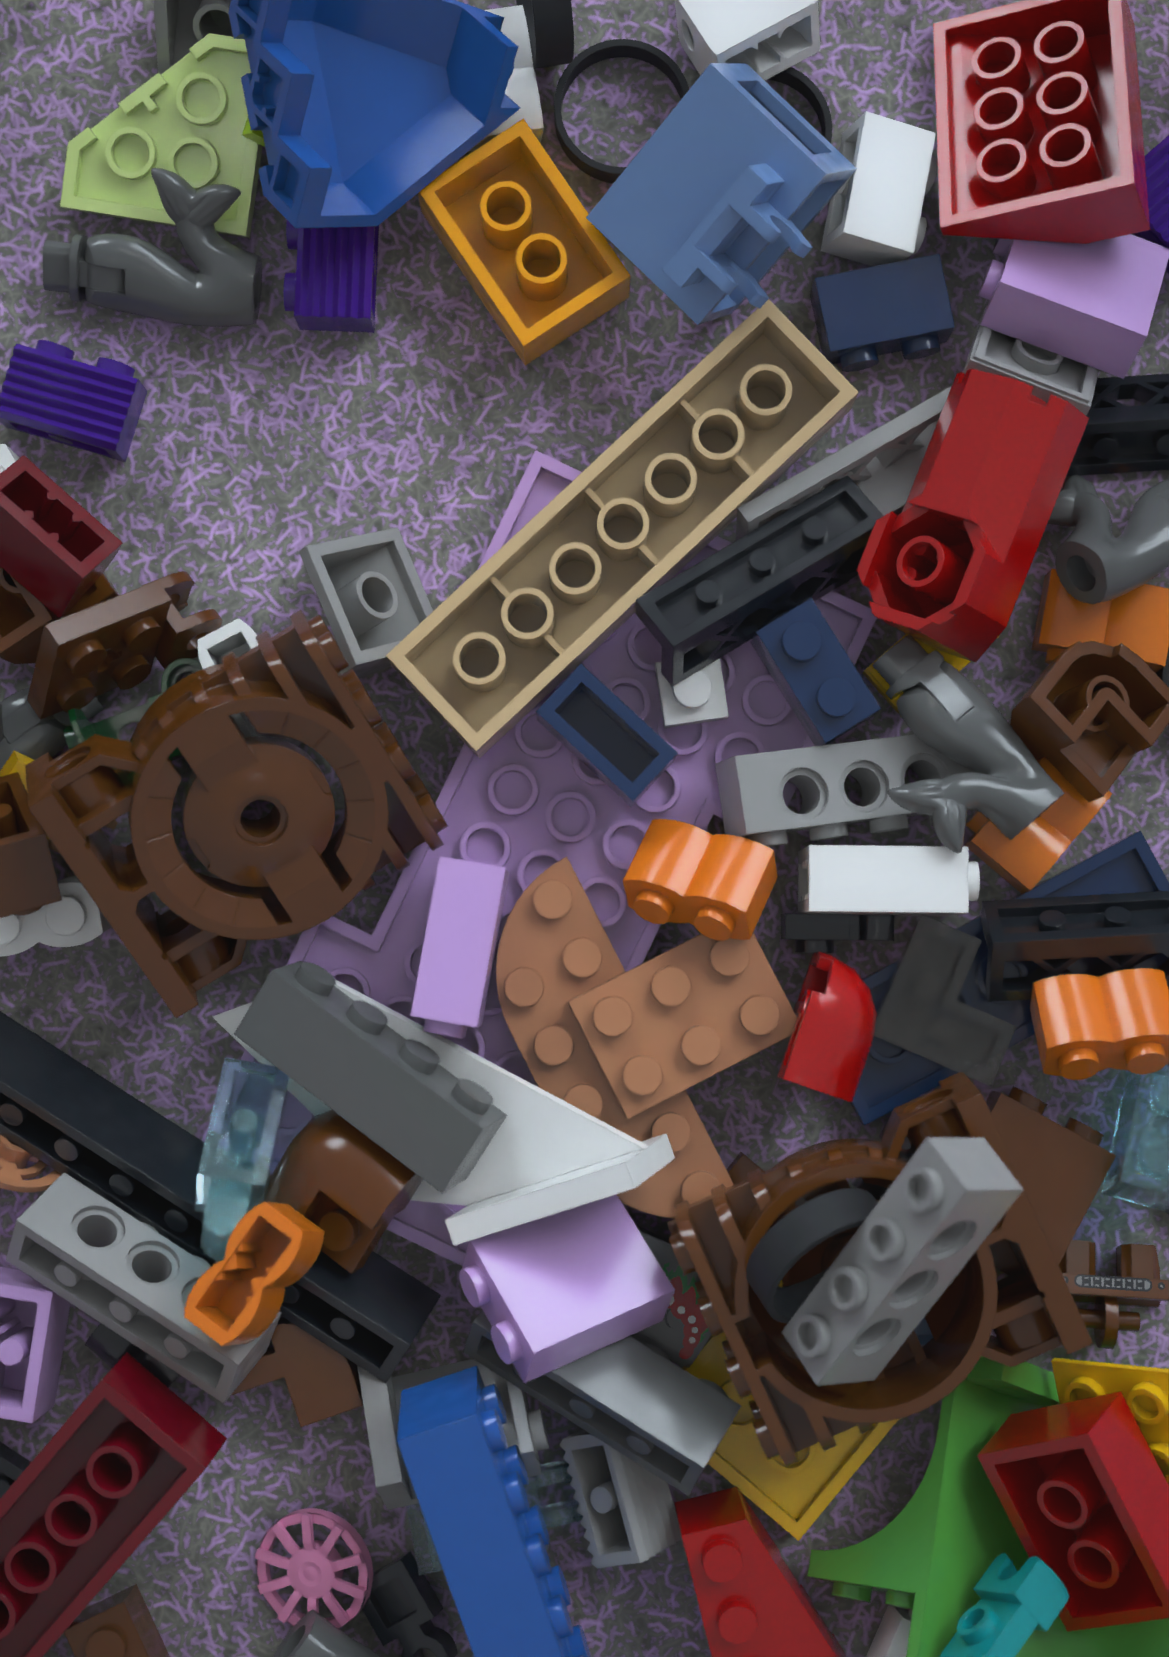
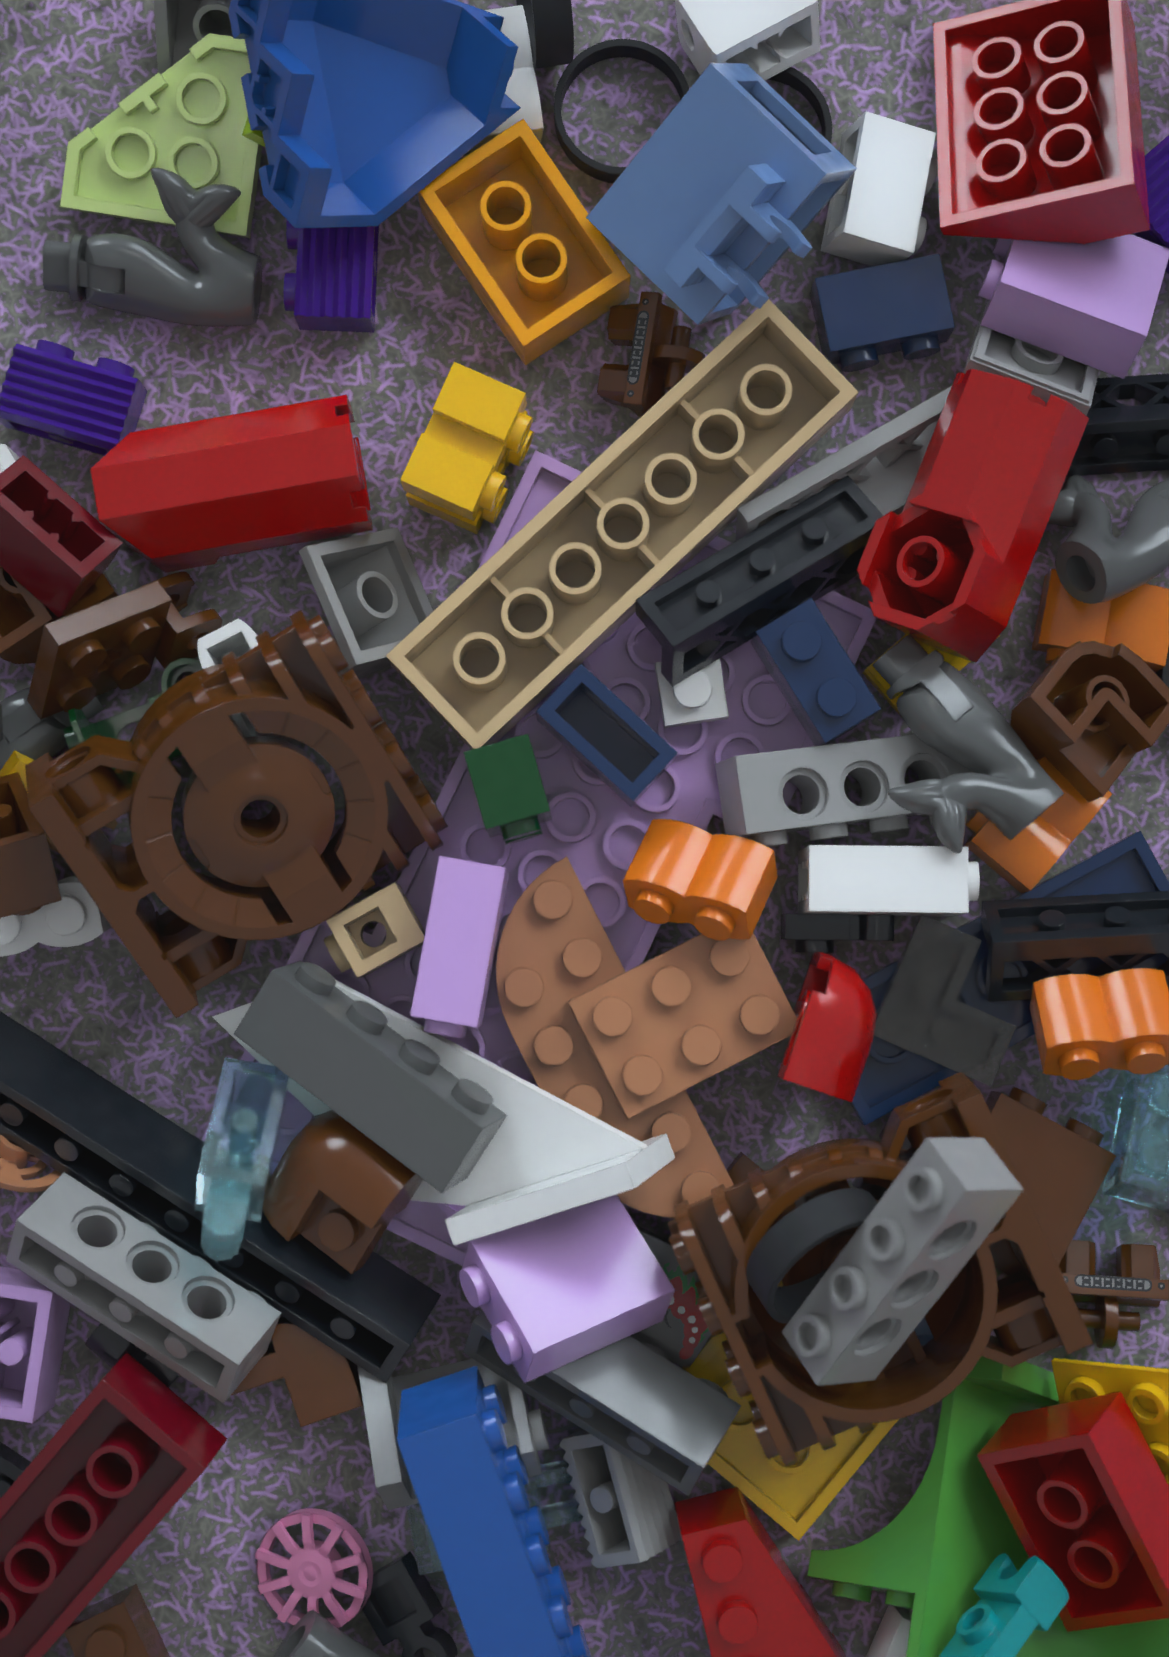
(235, 484): none -> red brick
(246, 1289): orange brick -> none
(391, 910): none -> tan brick
(466, 449): none -> yellow brick
(509, 789): none -> dark green brick
(657, 356): none -> reddish brown hips

